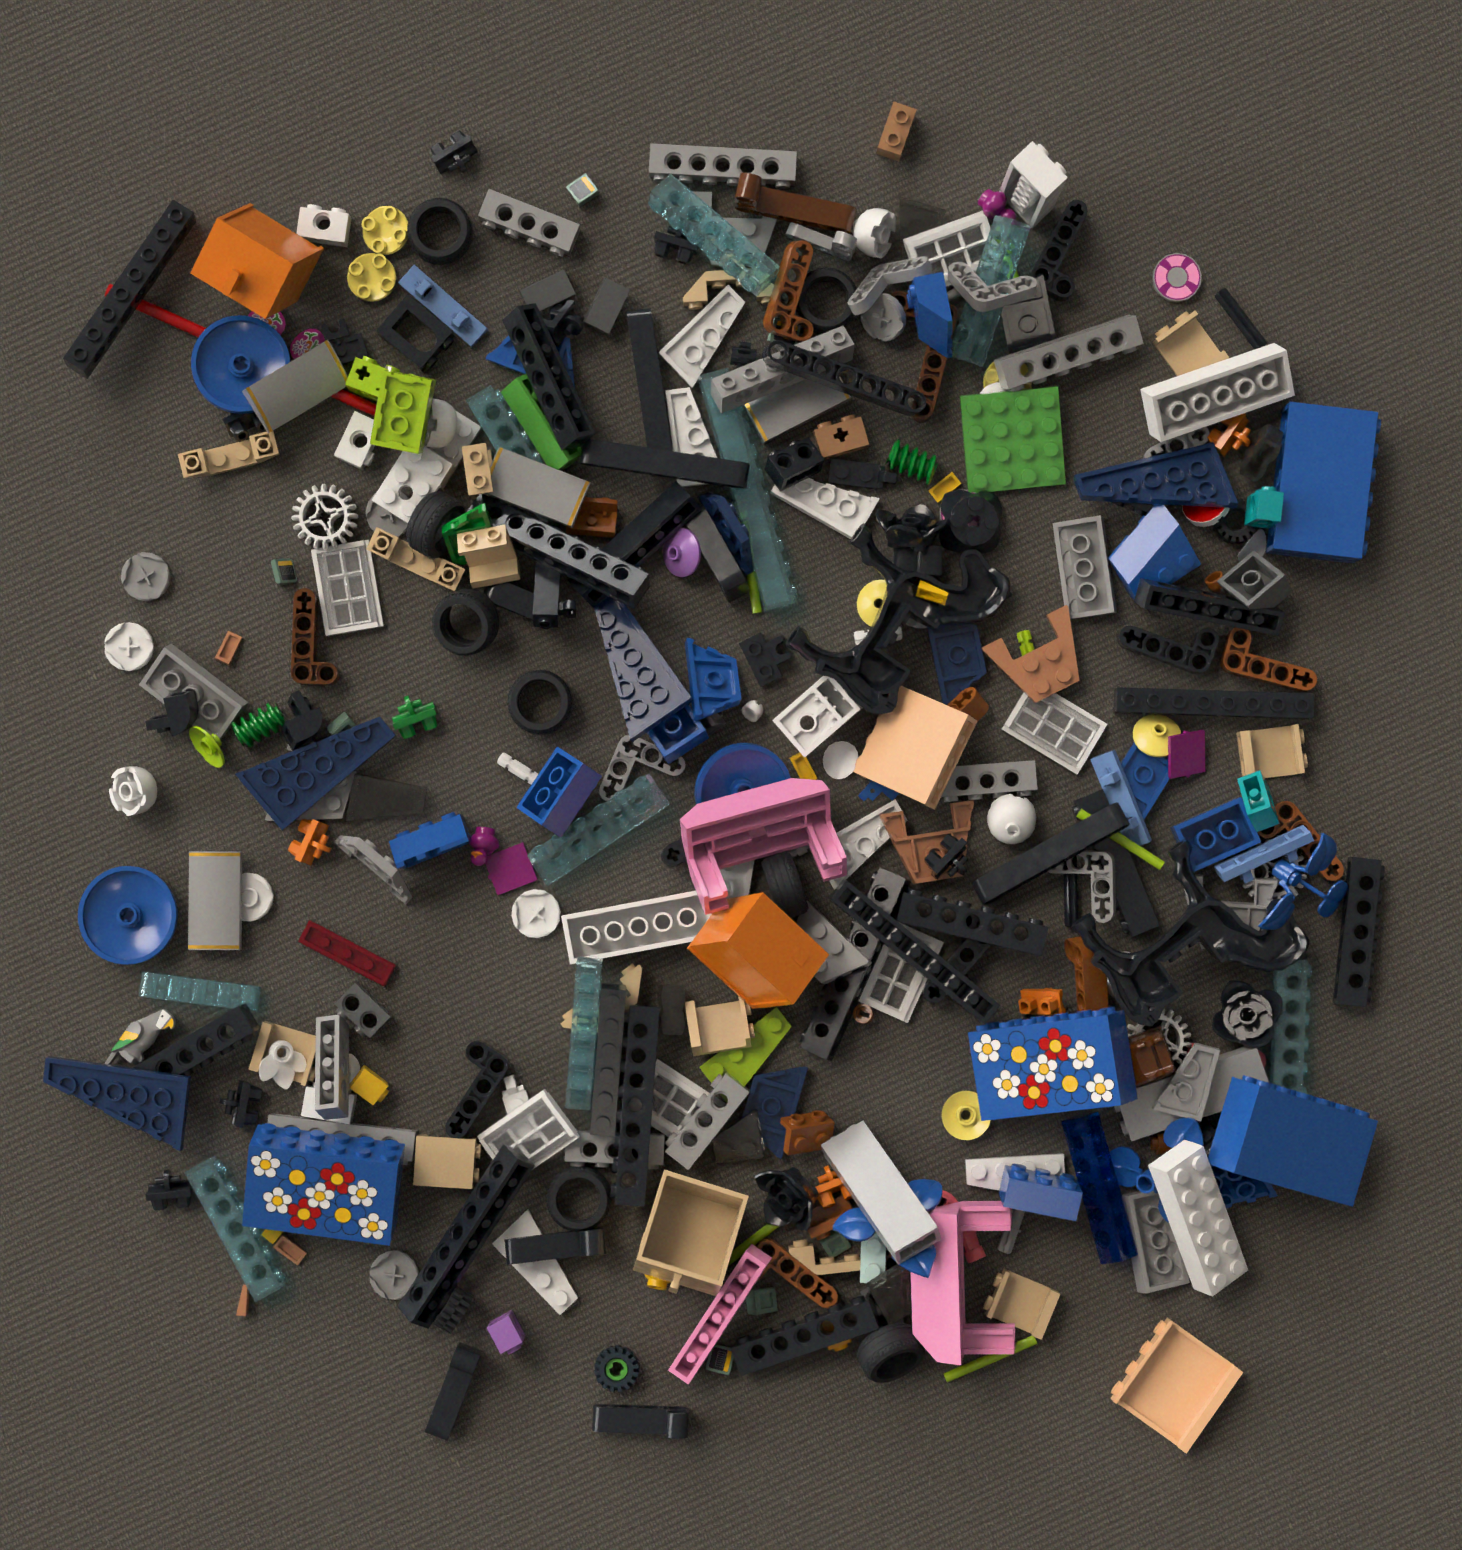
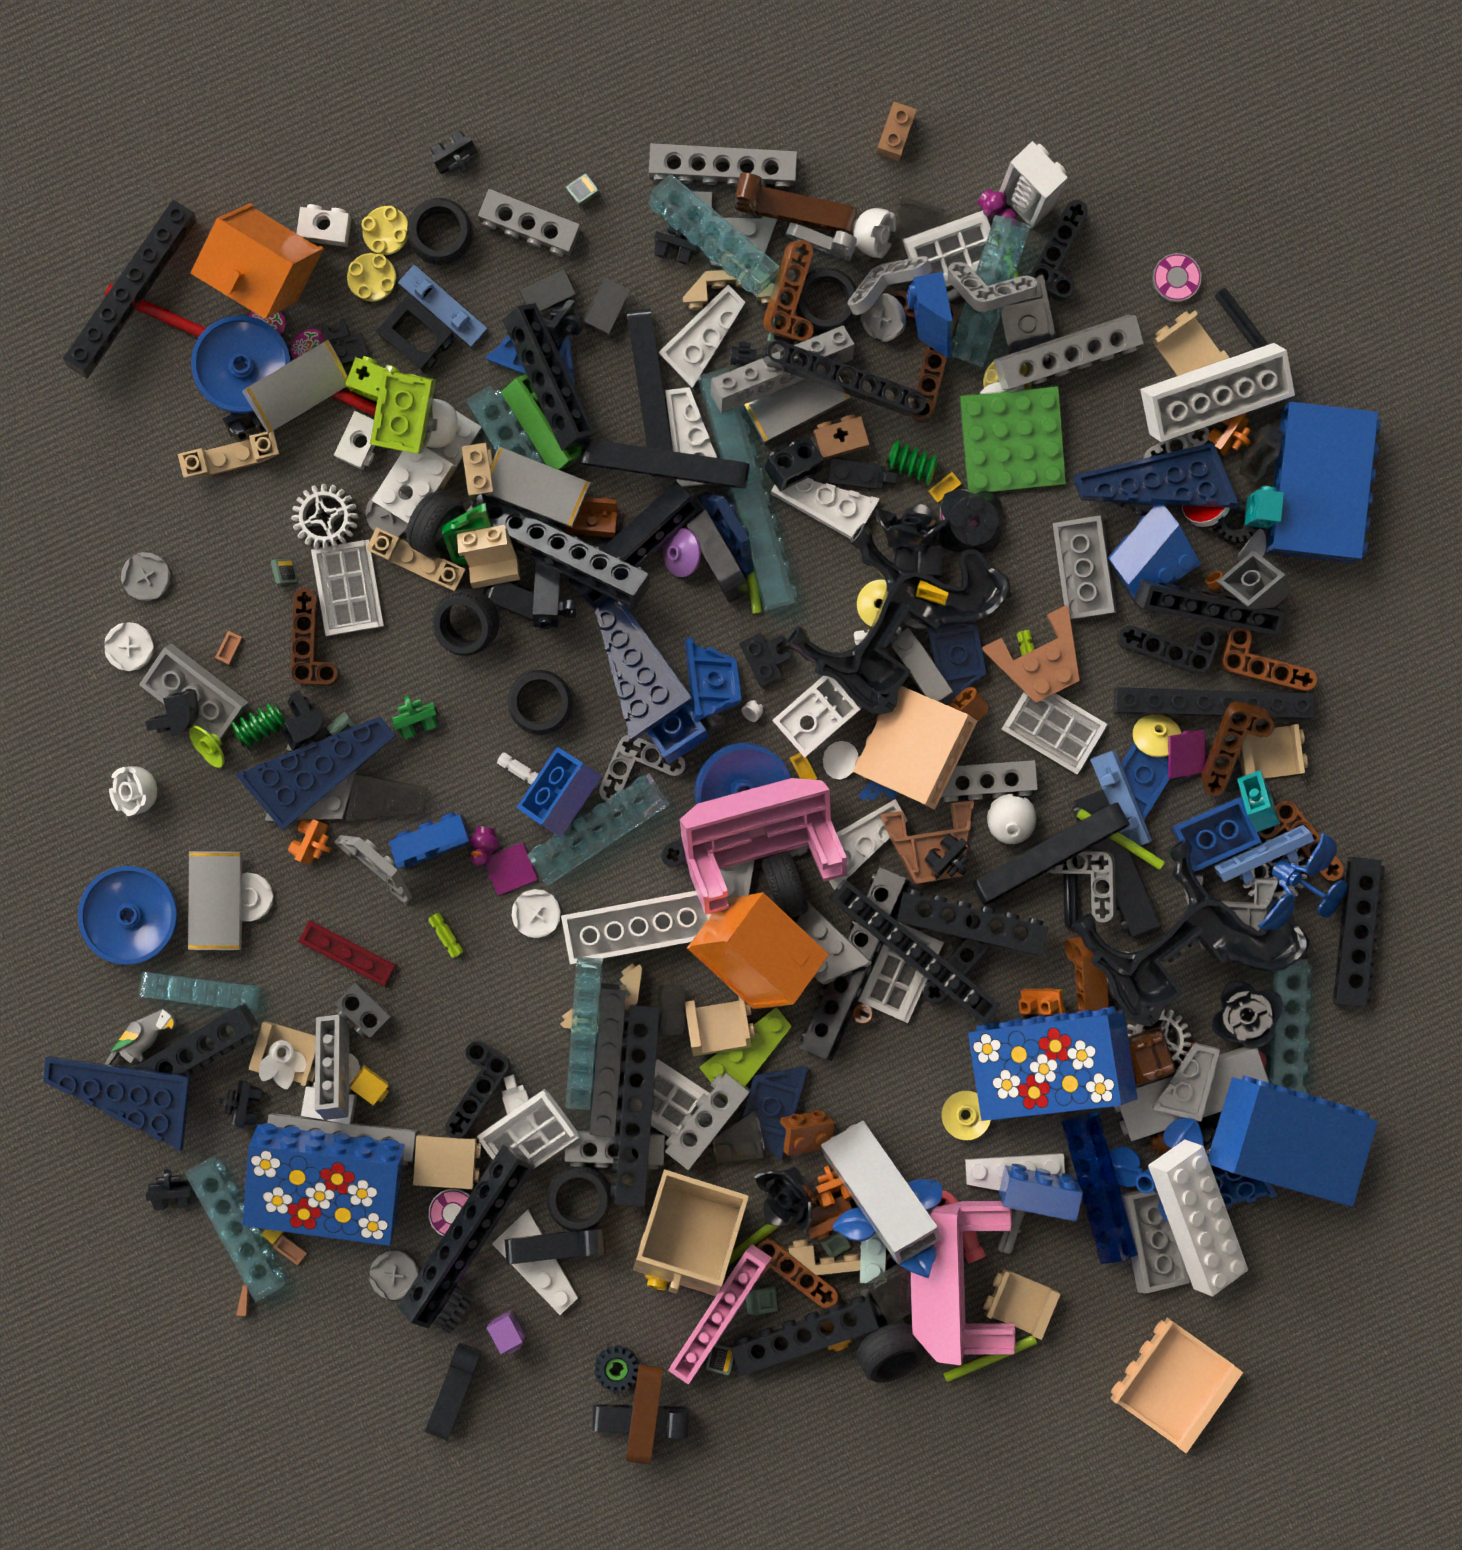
(445, 935): none -> lime axle
(445, 1208): none -> tile
(644, 1414): none -> reddish brown beam
(923, 670): none -> light grey slope
(1231, 749): none -> reddish brown beam

